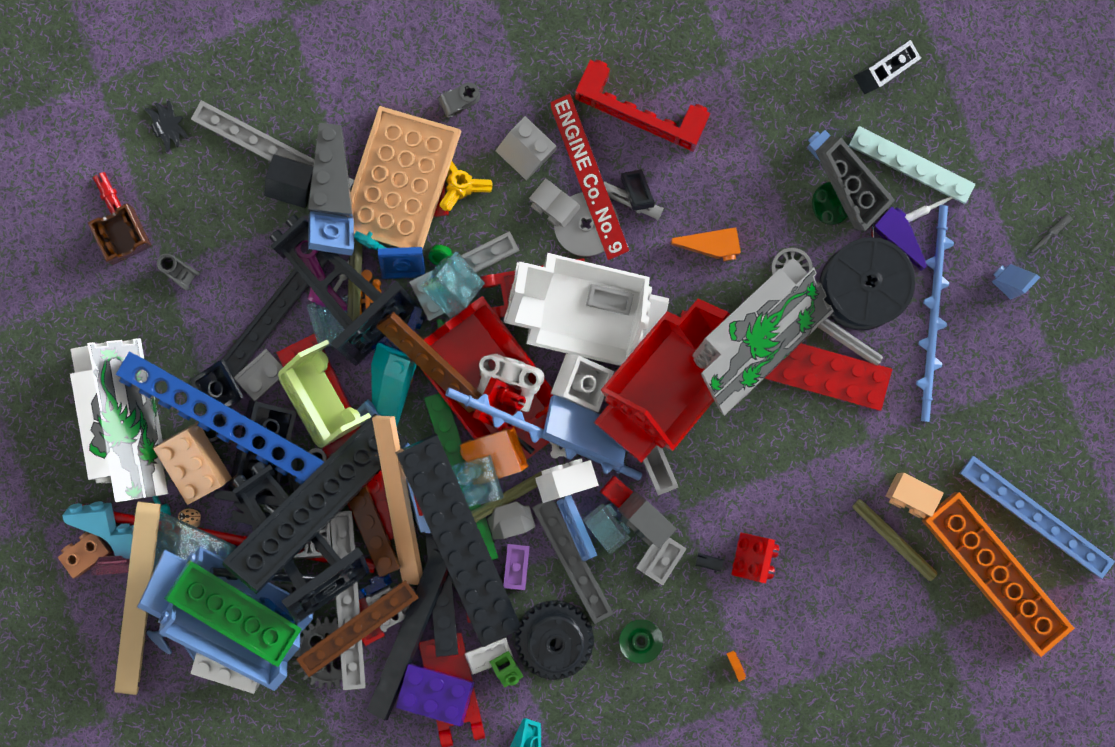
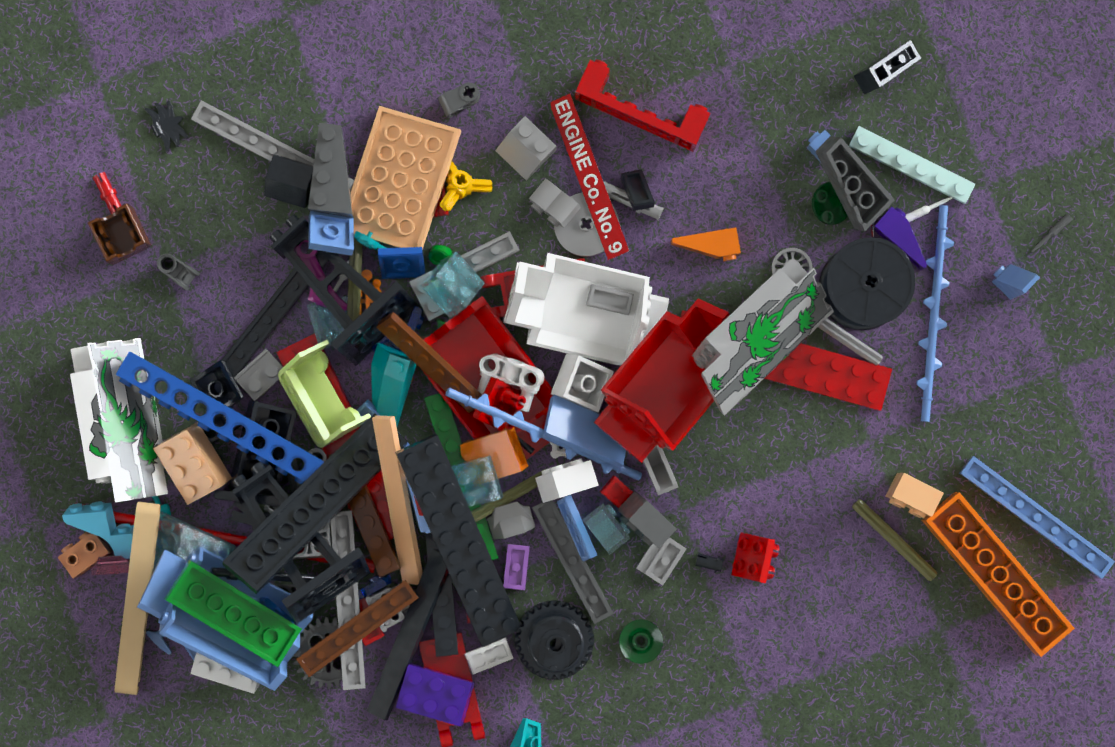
(190, 516): light nougat tile -> none
(508, 675): bright green brick -> none
(736, 665): orange tile -> none

